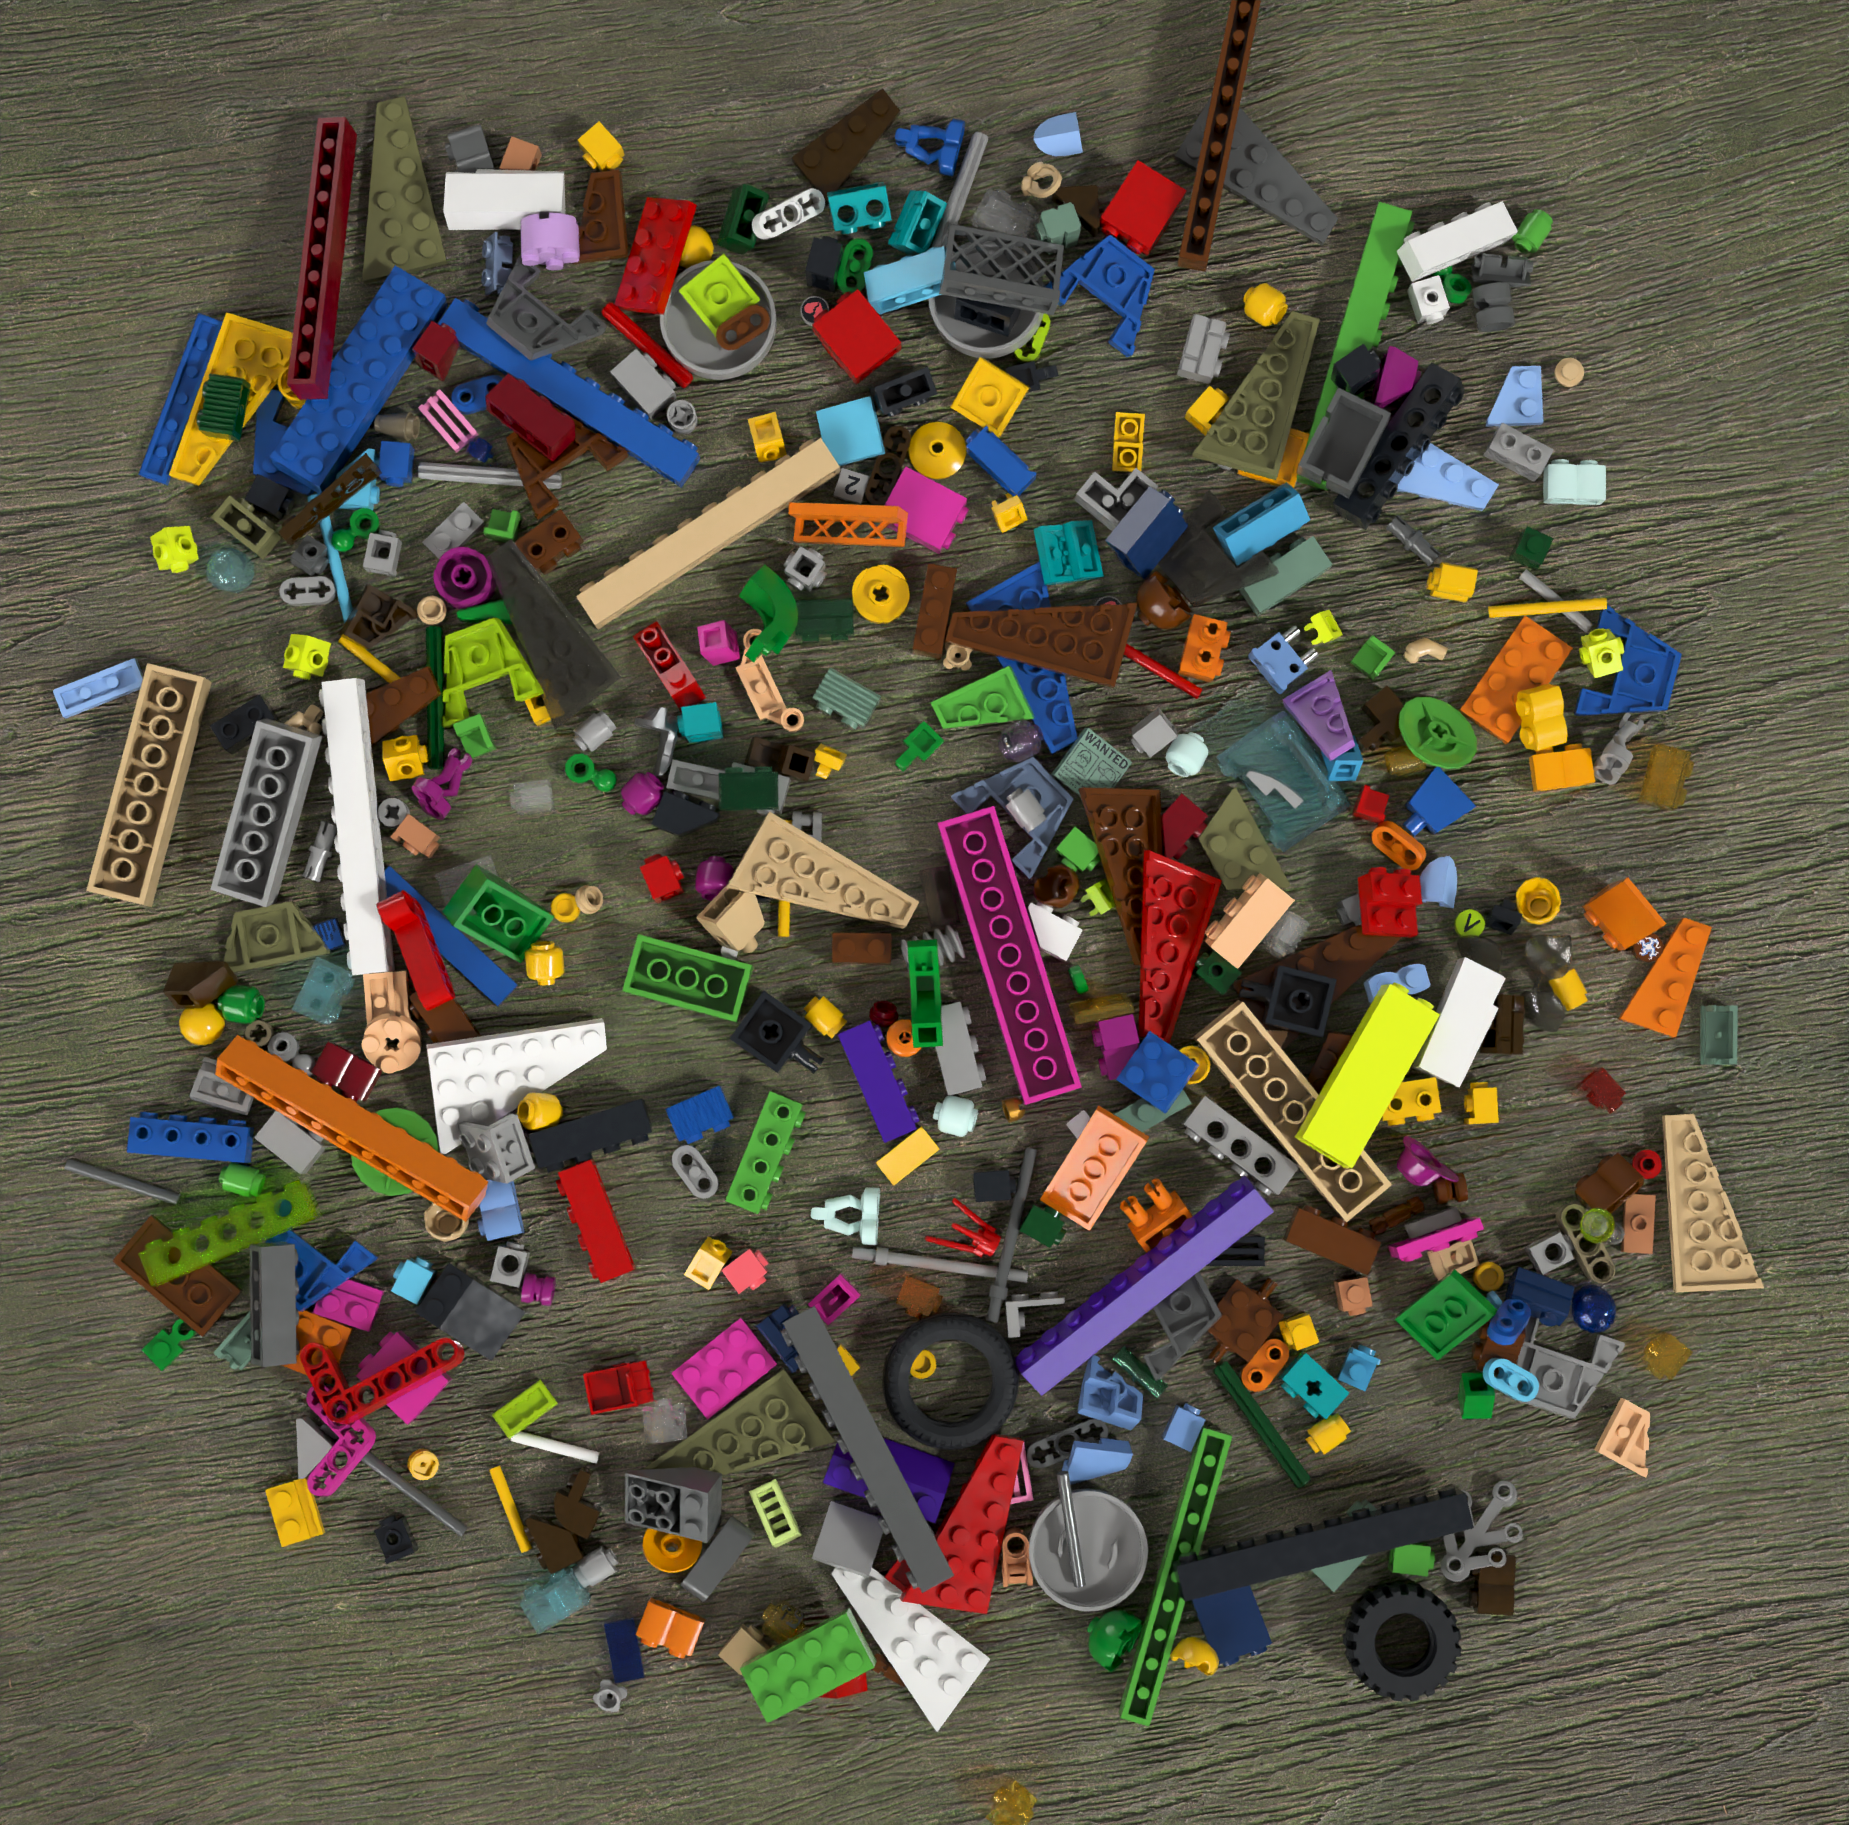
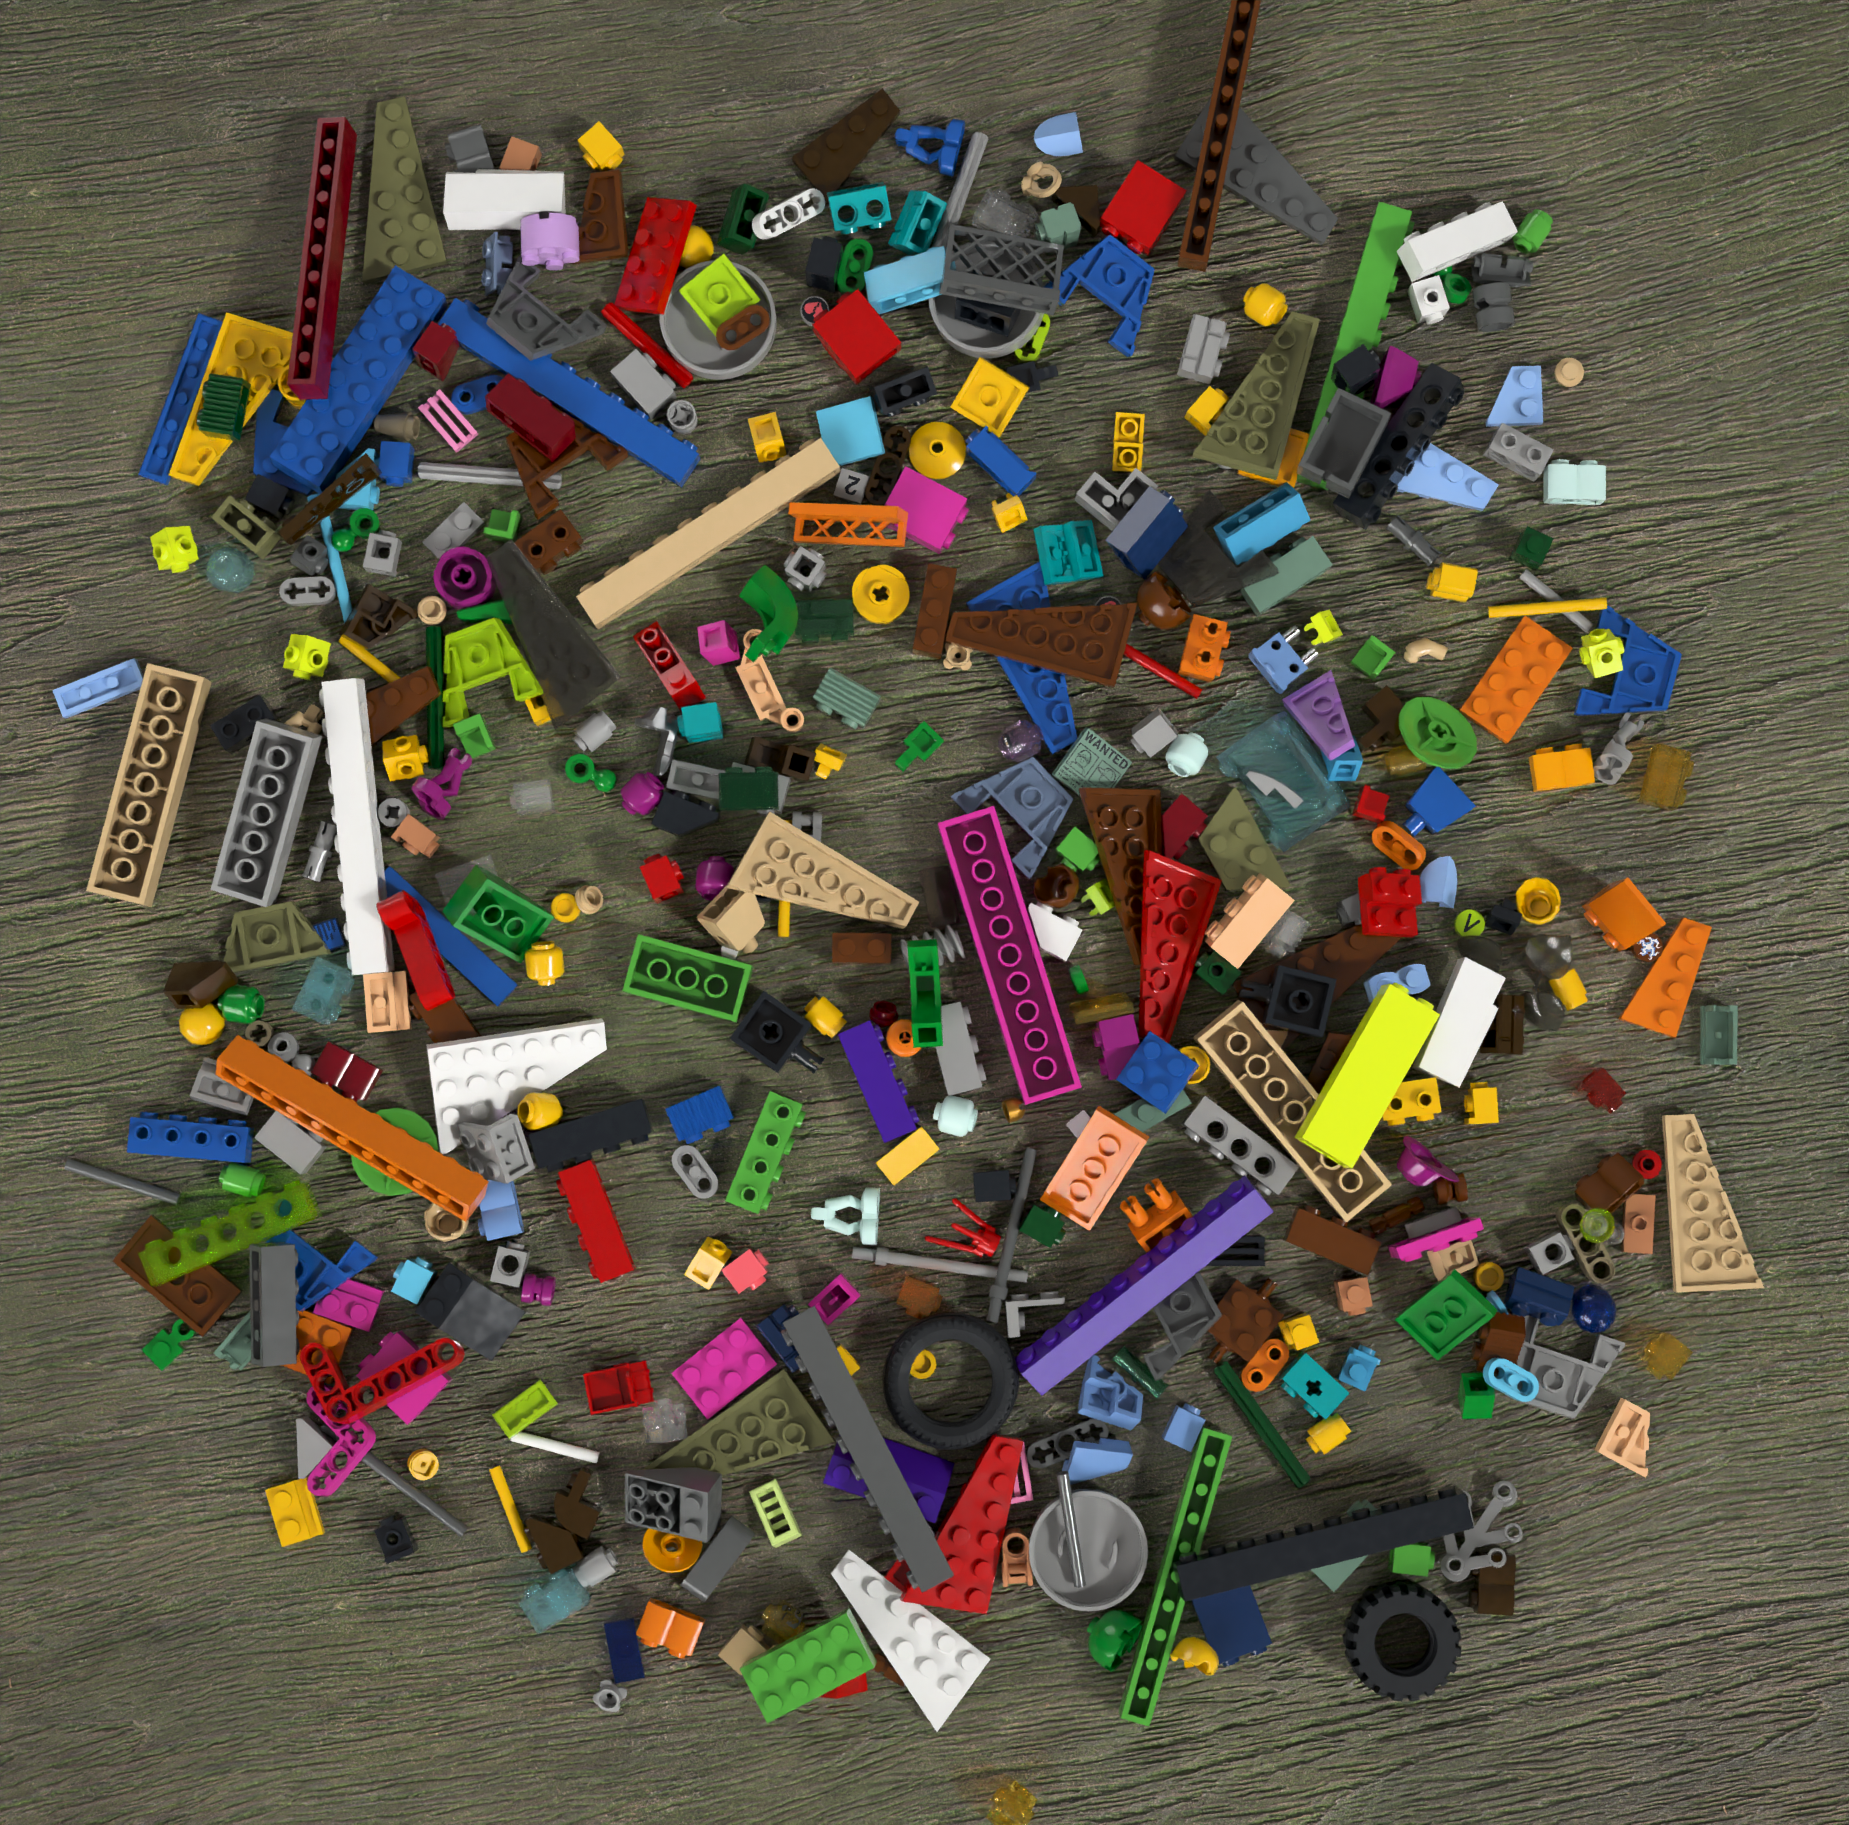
(386, 1057): light nougat plate -> none
(480, 449): clear blue plate -> none
(848, 1539): light grey tile -> none
(986, 700): bright green wing -> none
(1025, 809): light grey brick -> none
(1509, 1322): blue plate -> none
(1541, 717): yellow brick -> none

